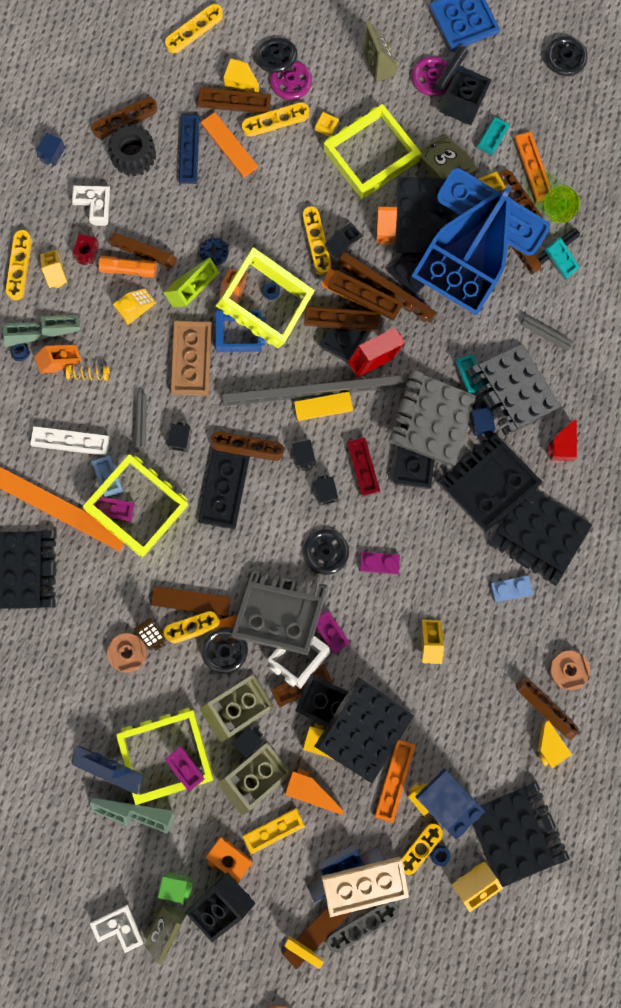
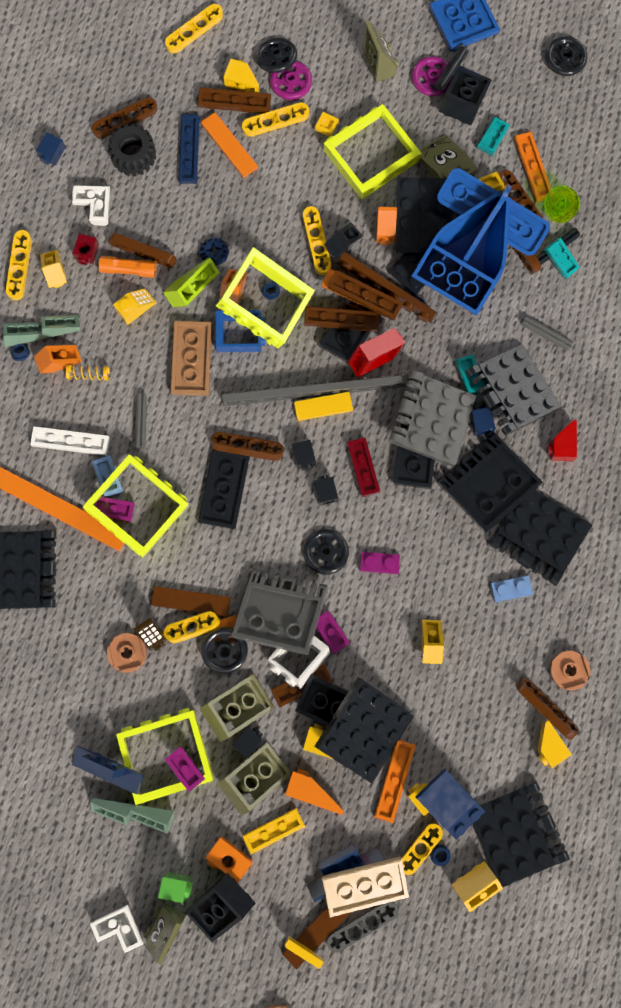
(179, 437): black brick -> none

